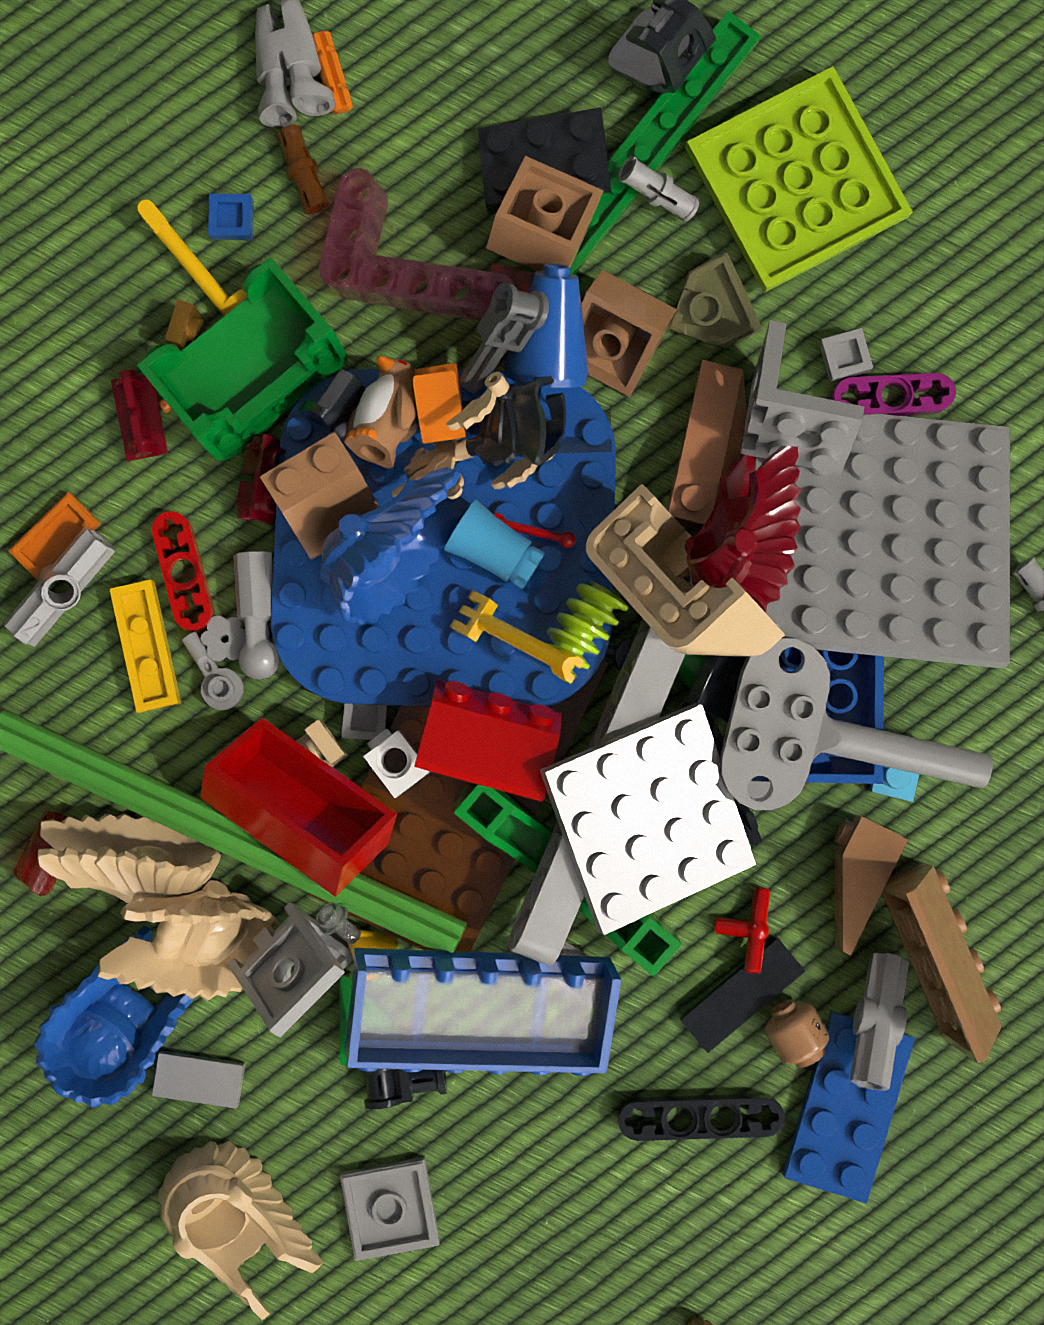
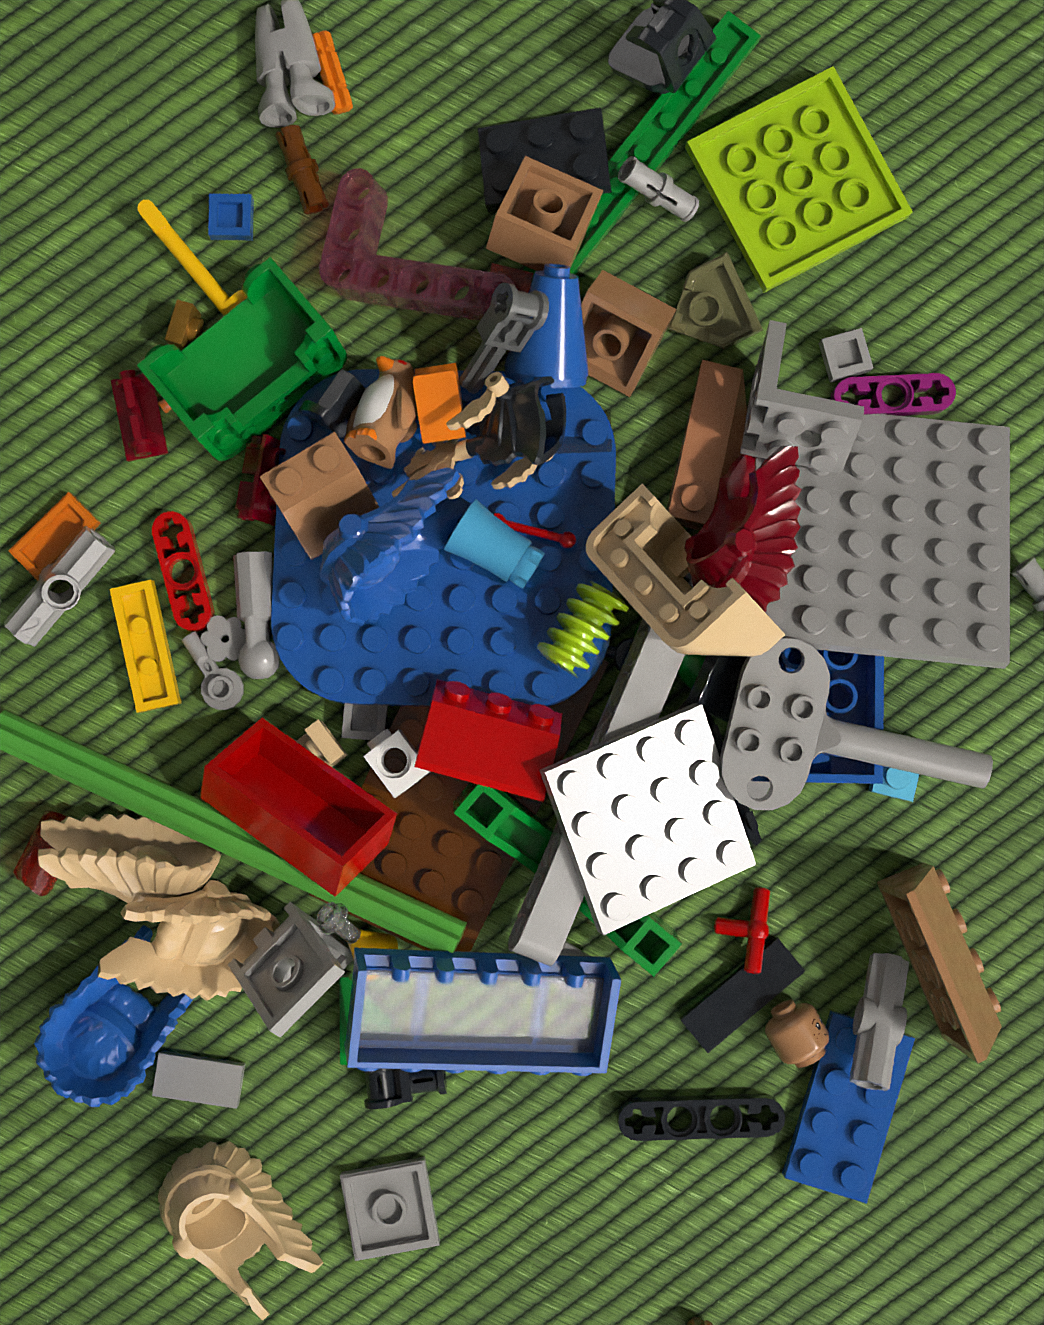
(482, 620): yellow hinge -> none
(862, 868): medium nougat slope -> none

